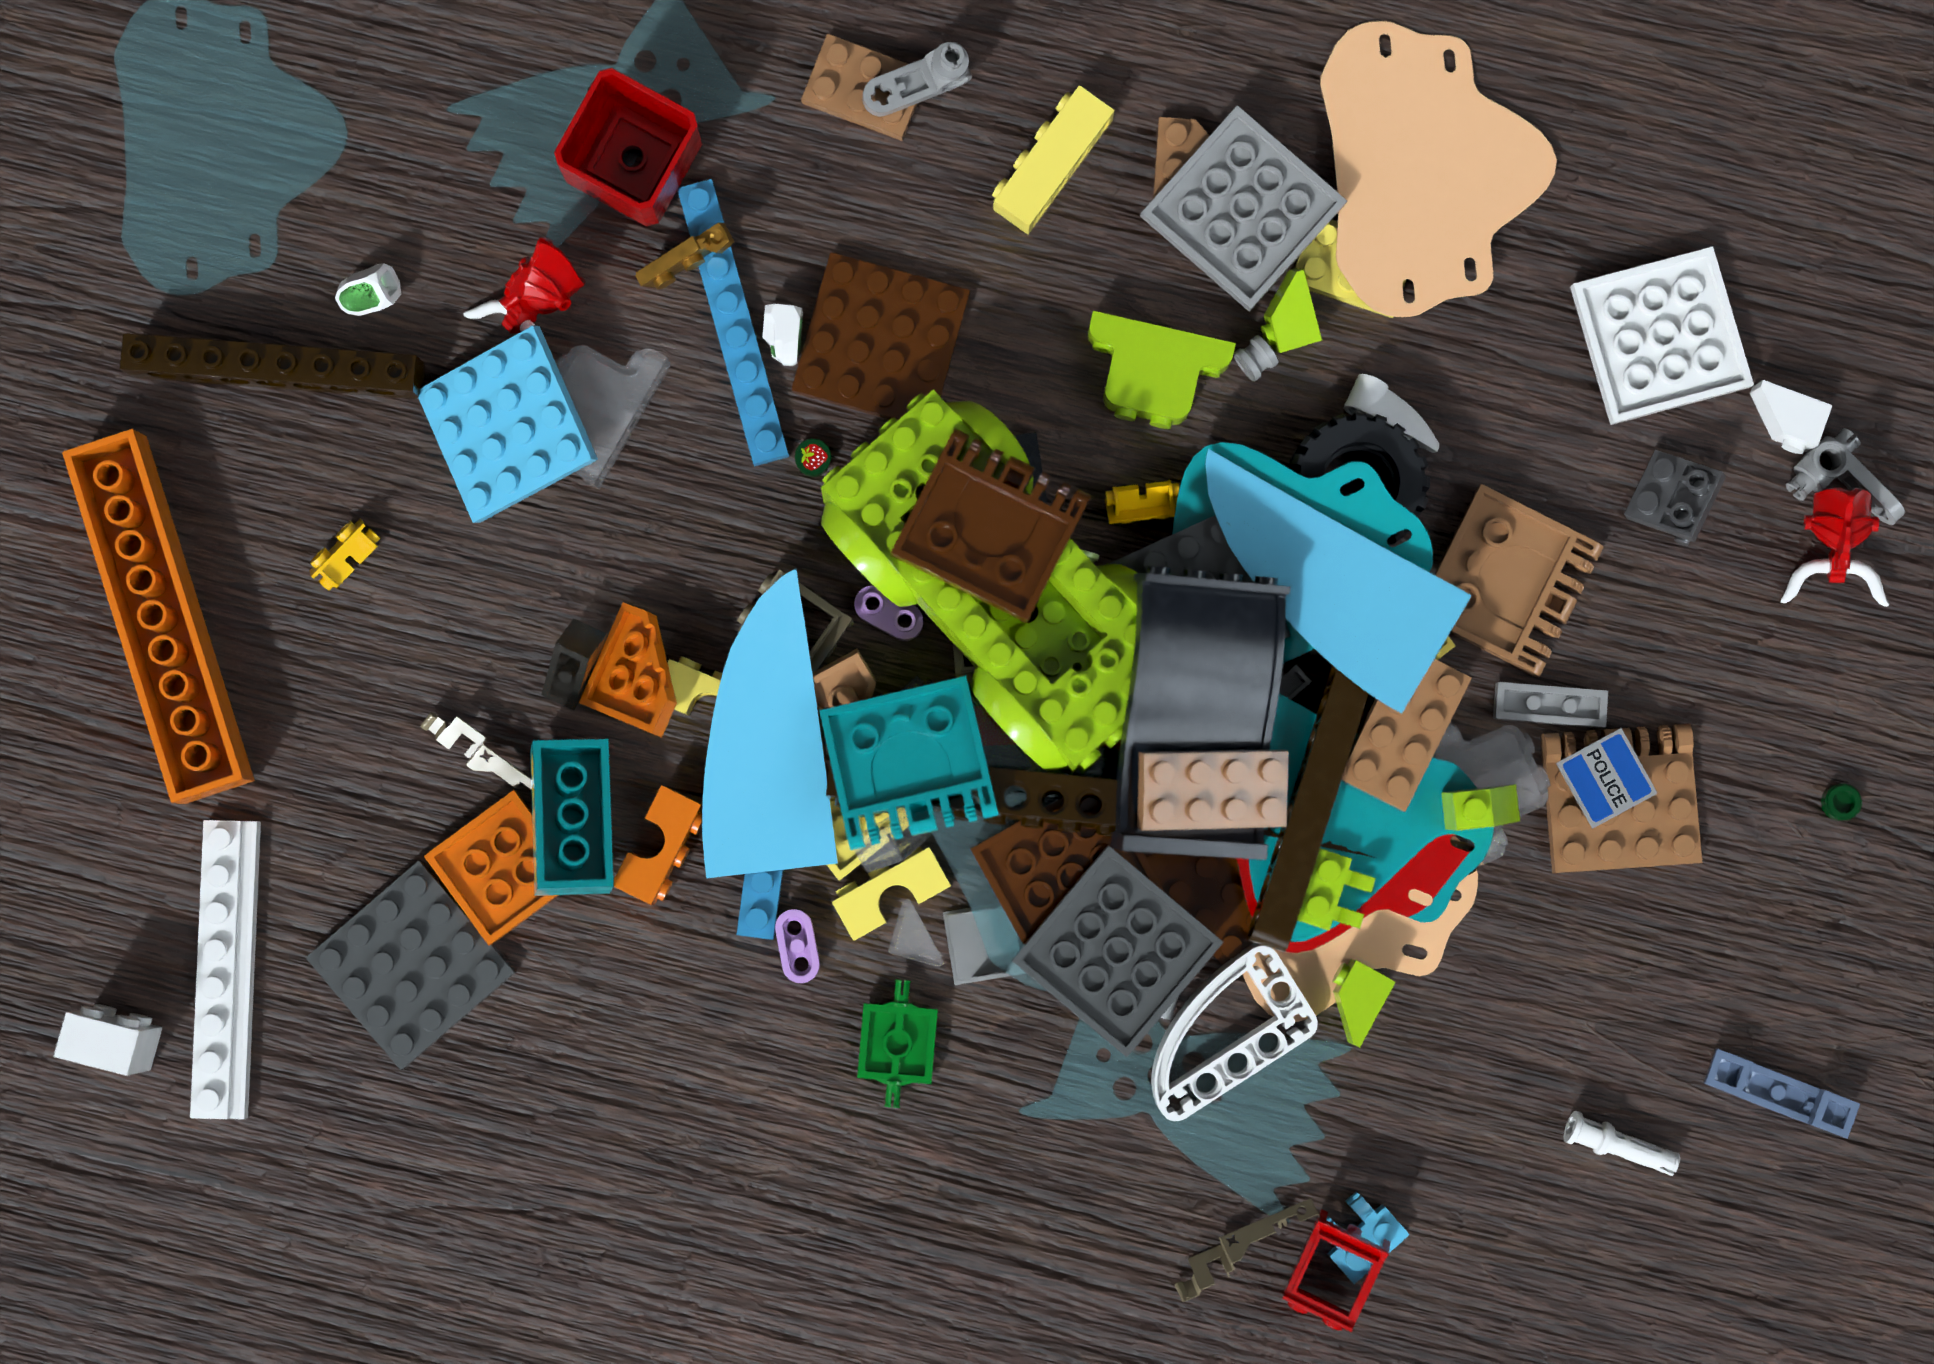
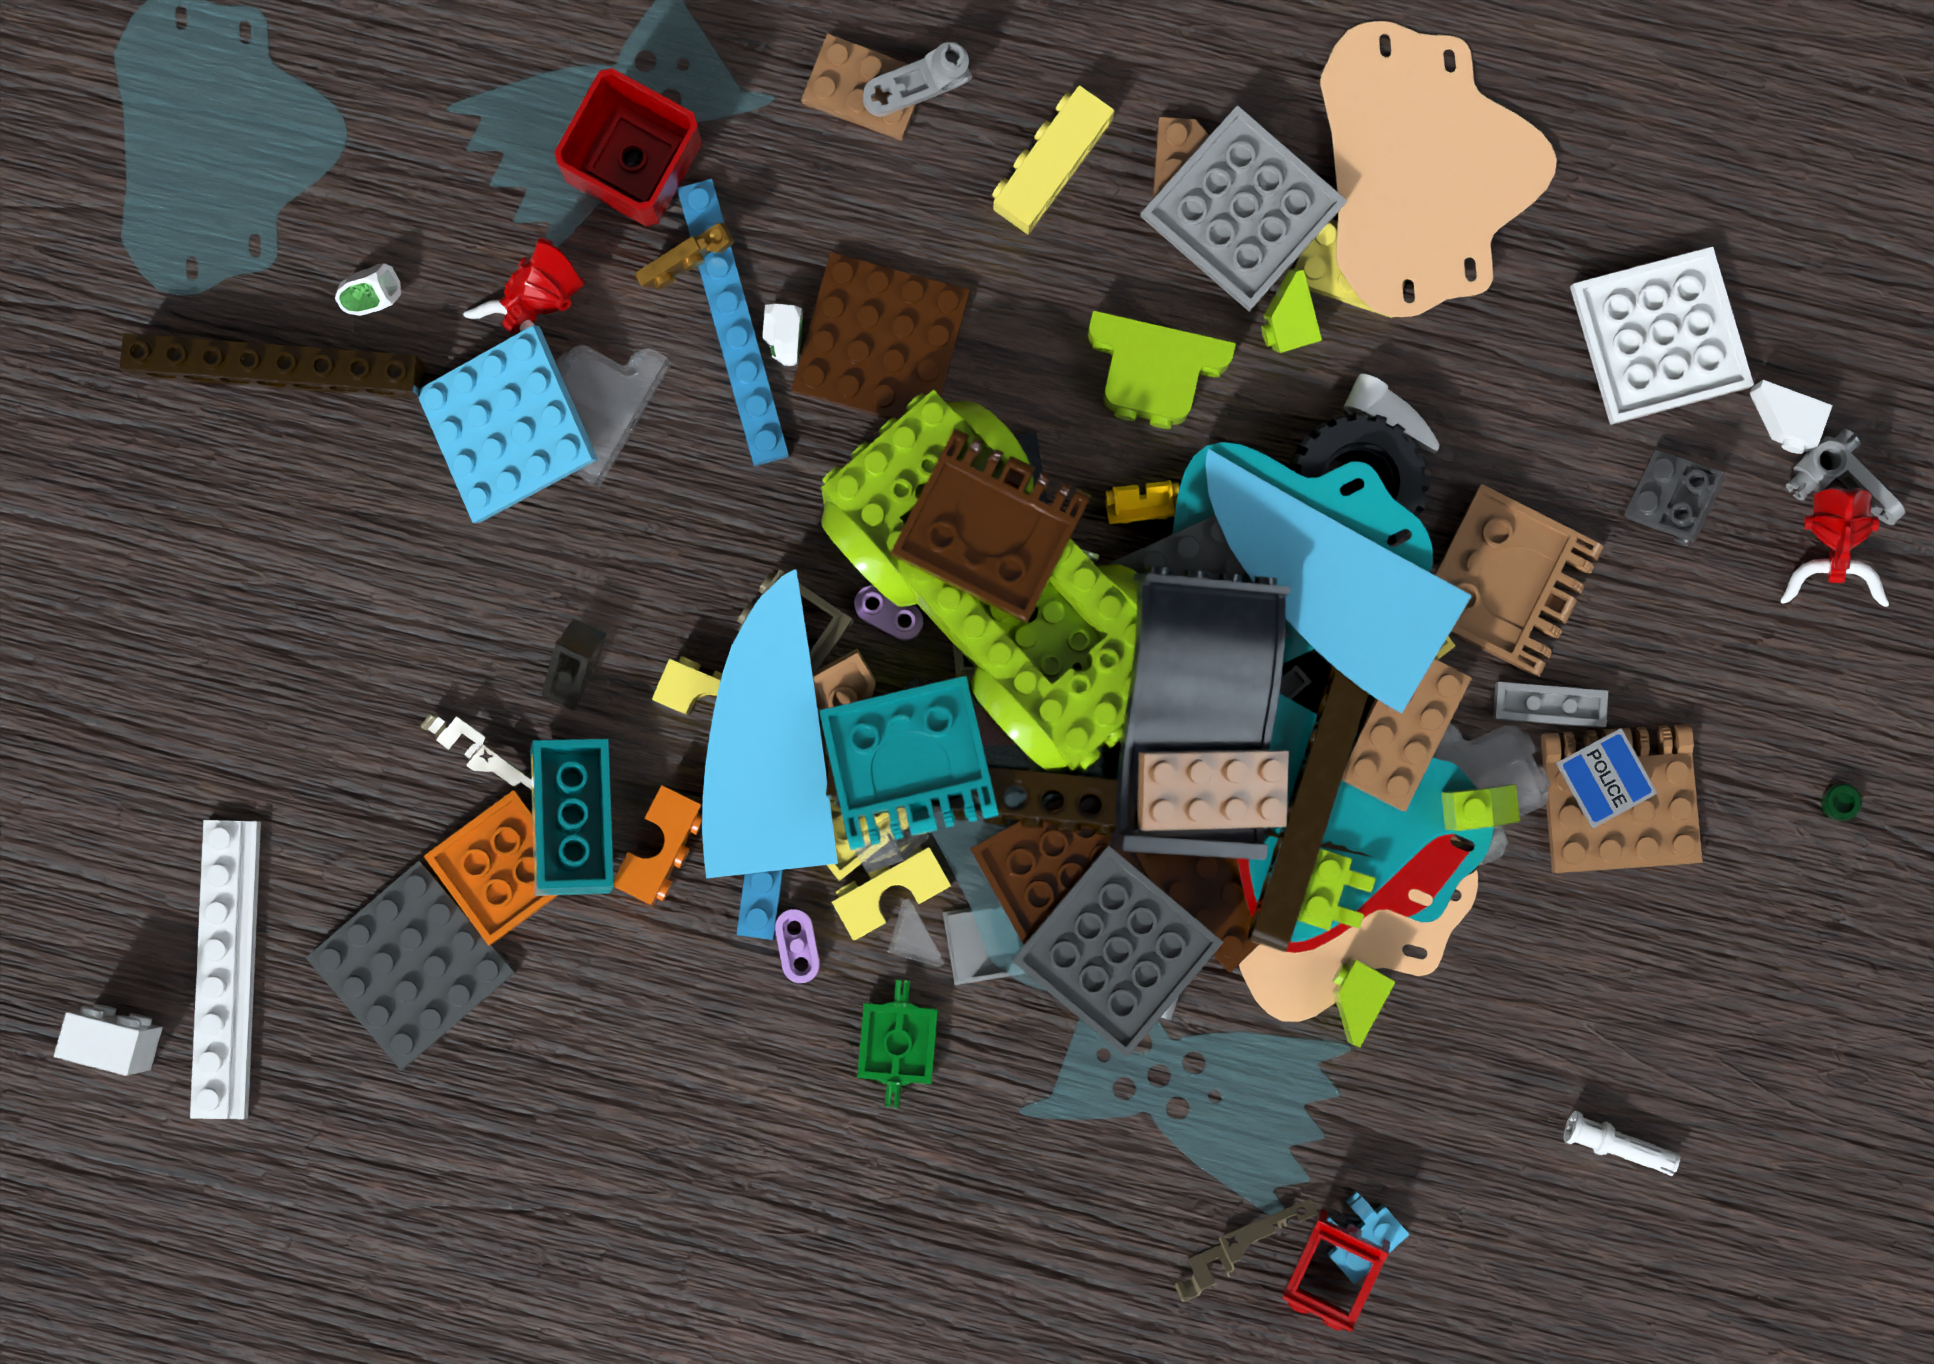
(158, 616): orange brick -> none
(332, 563): yellow hinge -> none
(633, 674): orange plate -> none
(813, 457): tile -> none
(1248, 1044): white beam -> none
(1255, 358): light grey wheel -> none
(1781, 1093): sand blue slope -> none

